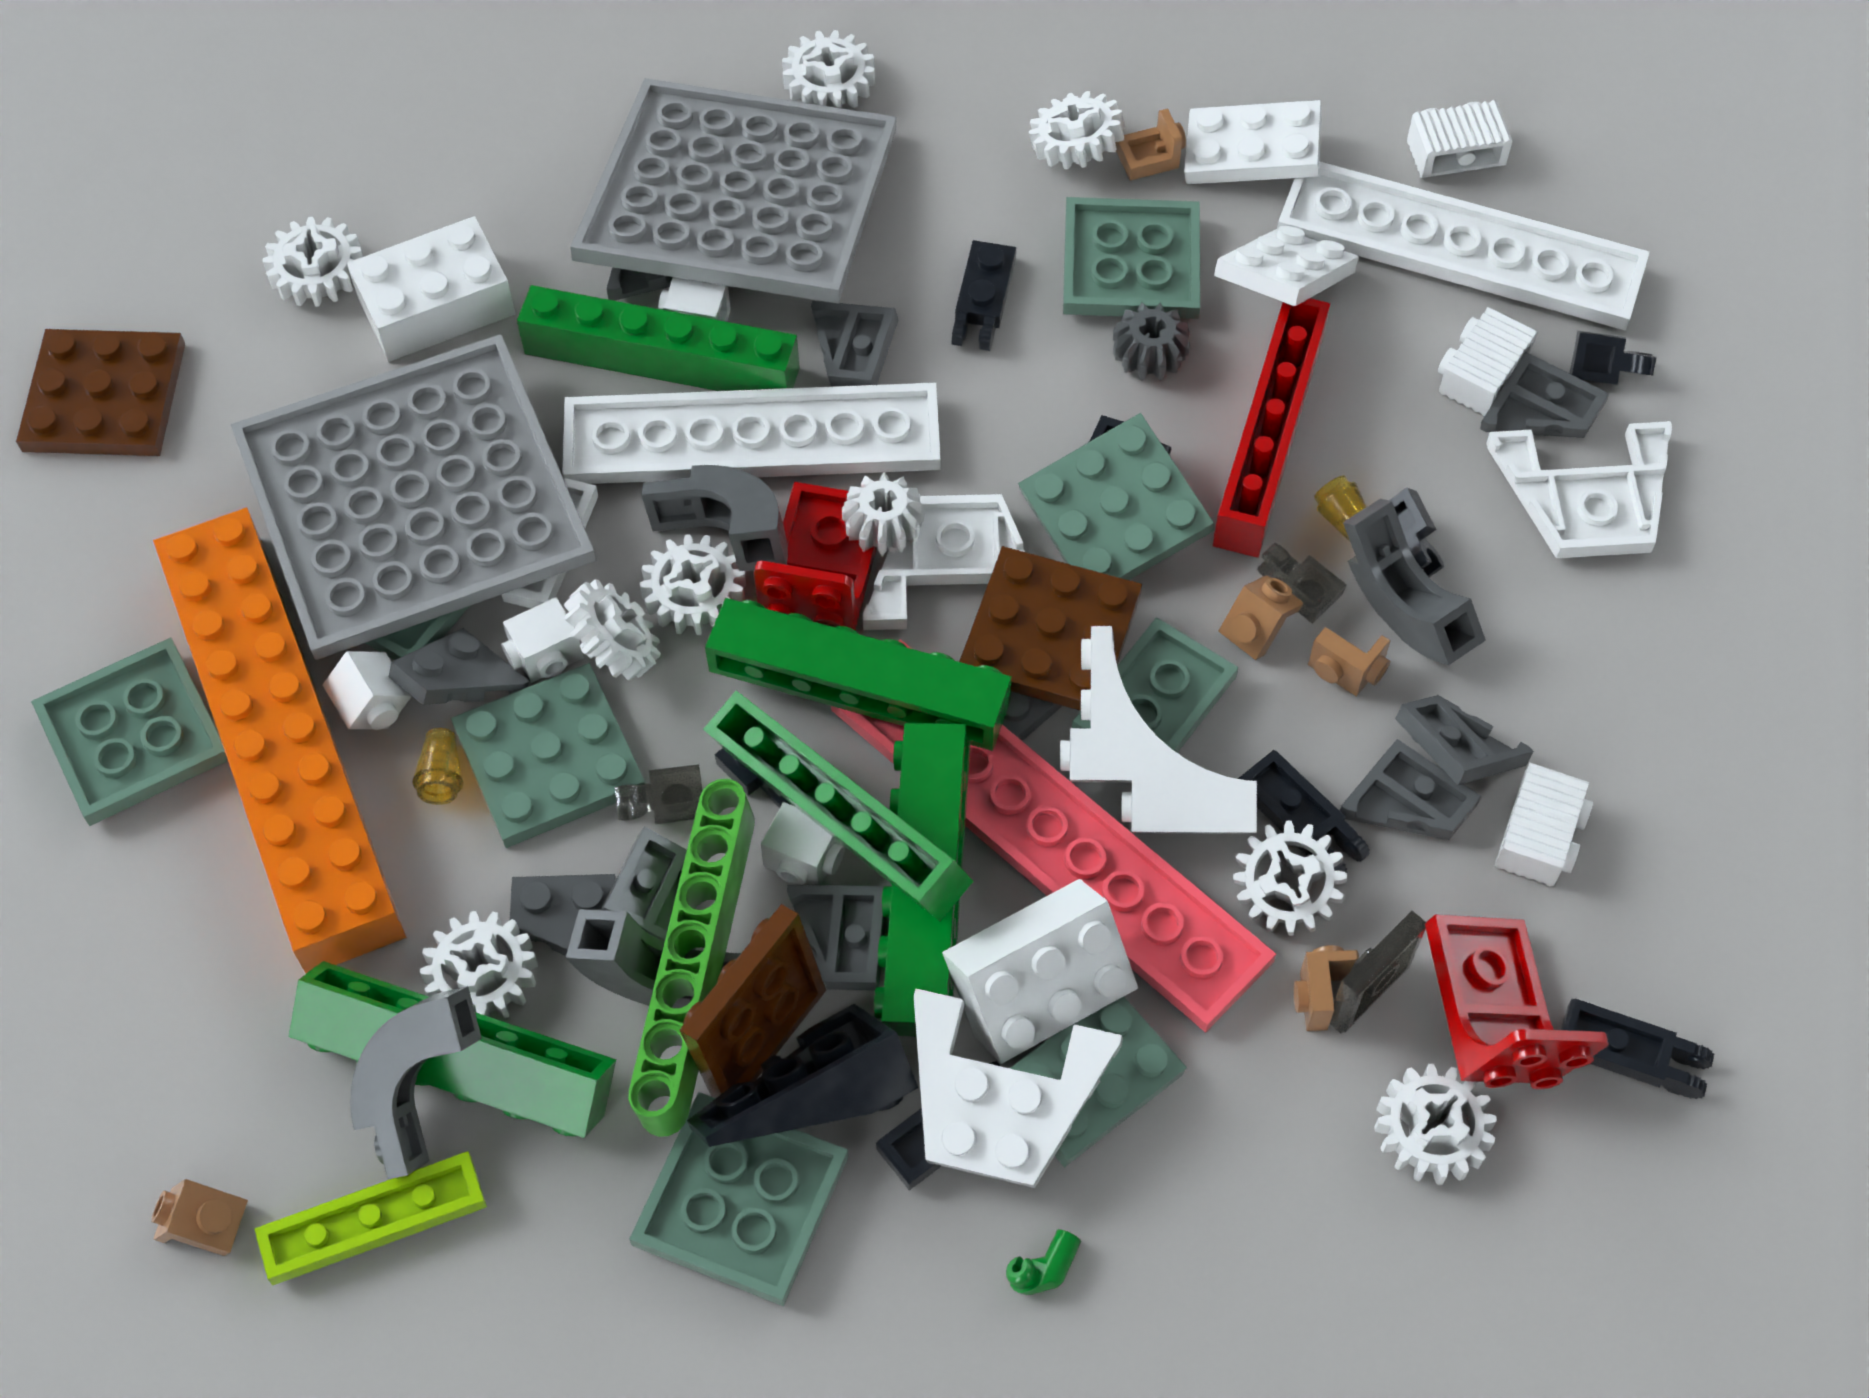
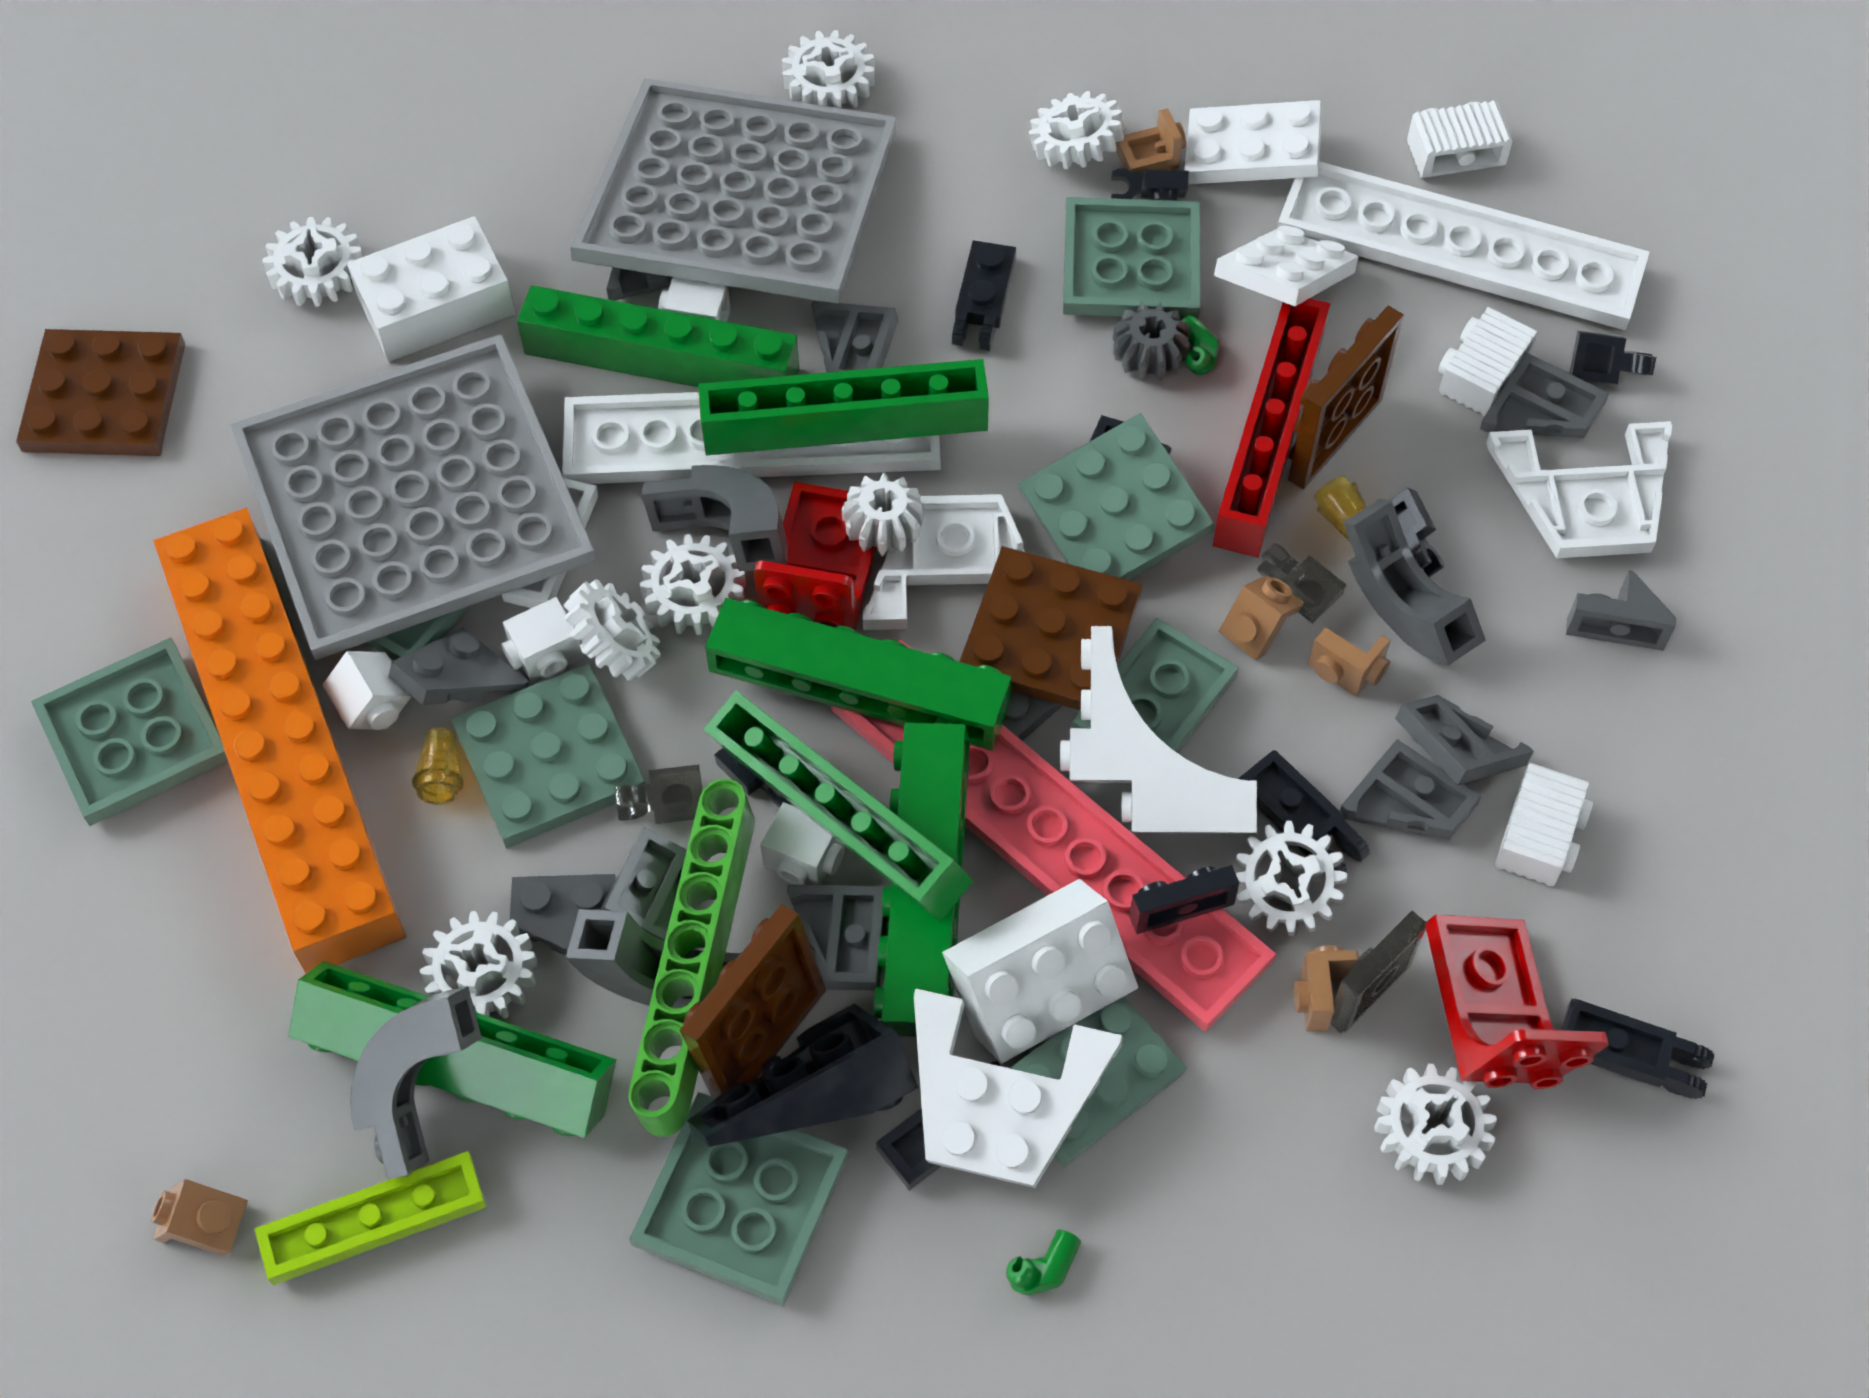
(844, 407): none -> green brick
(1153, 184): none -> black plate
(1198, 894): none -> black plate
(1204, 347): none -> green arm
(1344, 396): none -> reddish brown plate
(1632, 619): none -> dark grey slope

